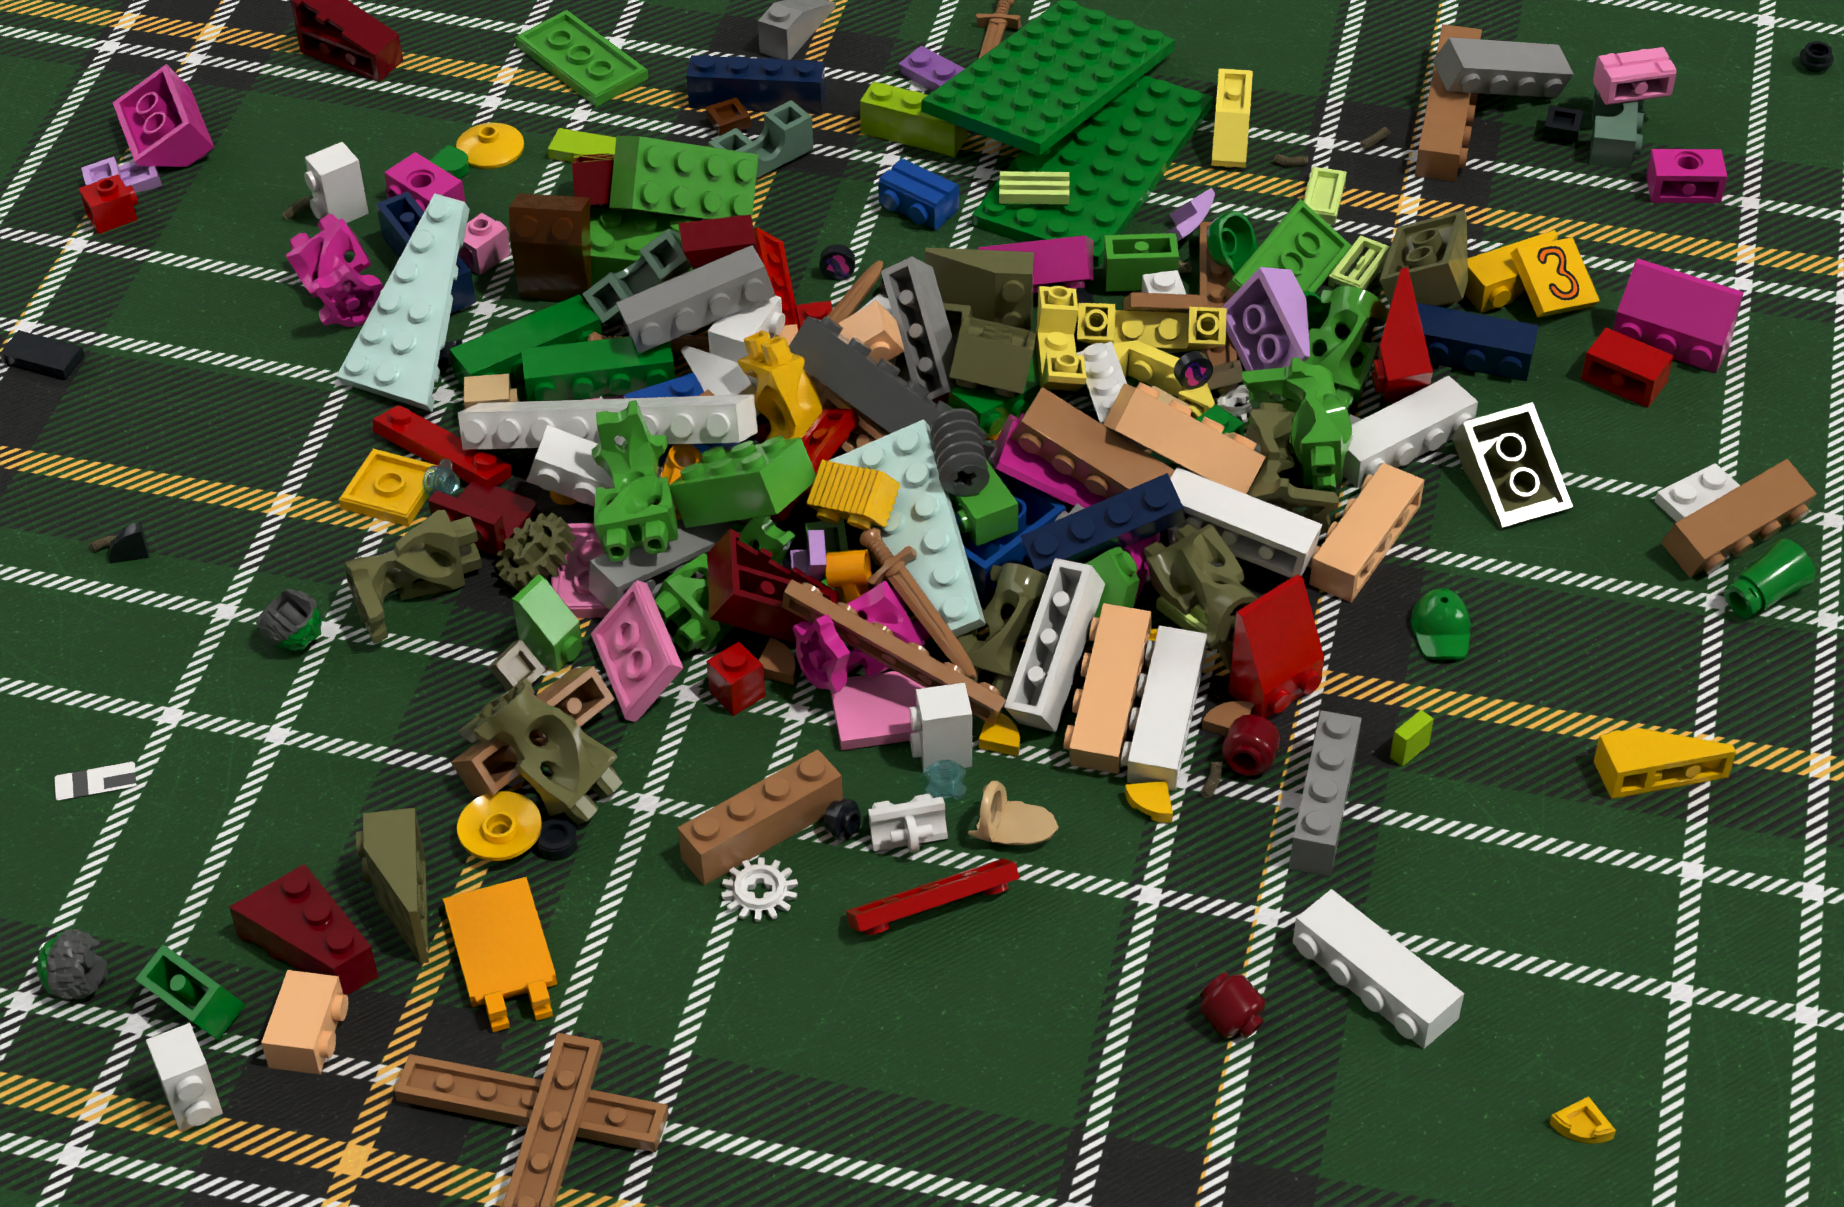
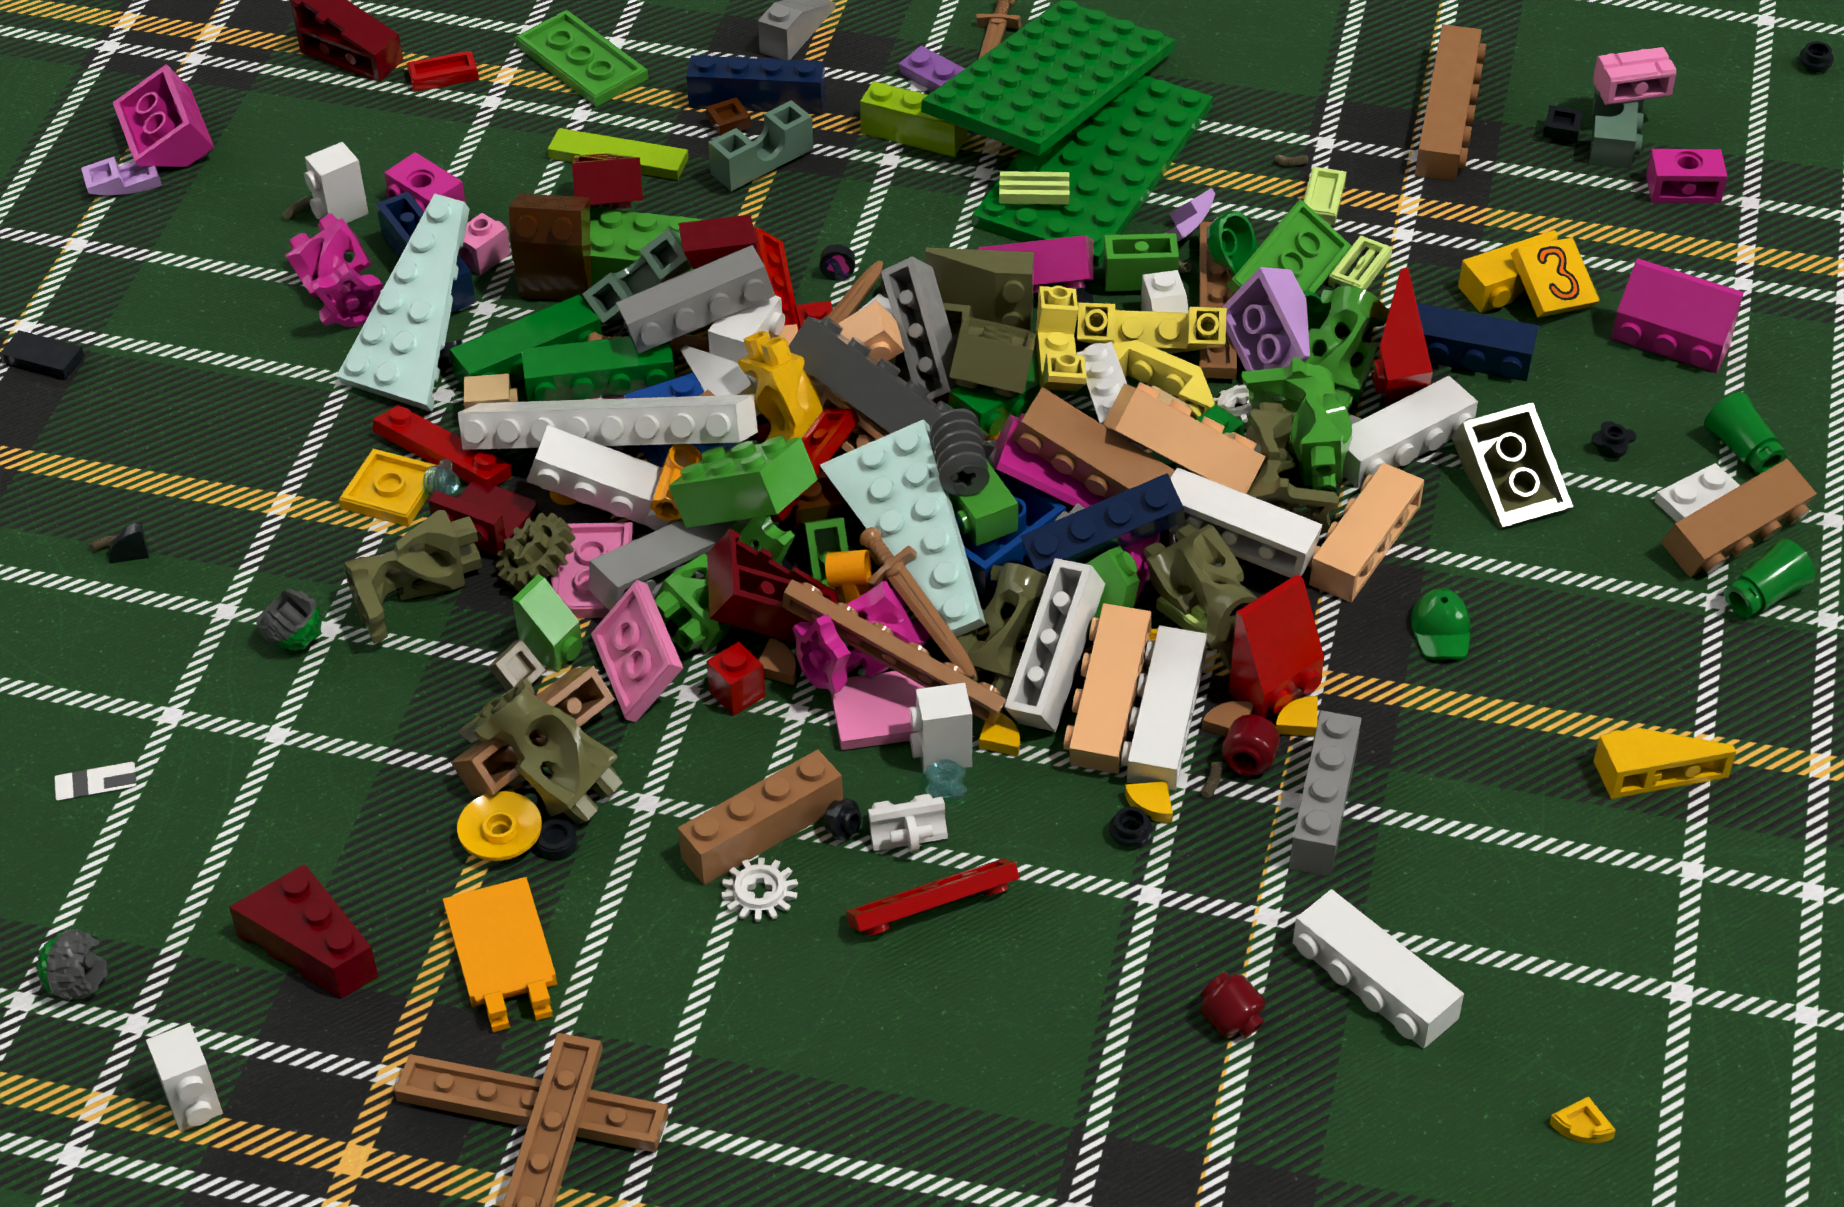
(109, 203): red brick -> none
(190, 992): green brick -> none
(304, 1022): light nougat brick -> none
(398, 872): olive slope -> none
(442, 71): none -> red tile
(452, 161): green tile -> none
(491, 145): yellow dish -> none
(633, 466): bright green hips -> none
(682, 179): bright green brick -> none
(813, 559): lavender slope -> none
(852, 494): yellow brick -> none
(918, 194): blue brick -> none
(1012, 821): tan piece -> none
(1127, 819): none -> black plate
(1161, 302): medium nougat tile -> none
(1193, 370): black tile -> none
(1226, 376): dark tan plate -> none
(1232, 118): light yellow slope -> none
(1299, 717): none -> yellow tile
(1376, 137): dark tan leg -> none
(1411, 738): lime tile -> none
(1435, 259): olive slope -> none
(1502, 67): light grey brick -> none
(1613, 439): none -> black plate
(1627, 367): red brick -> none
(1745, 432): none -> green plant

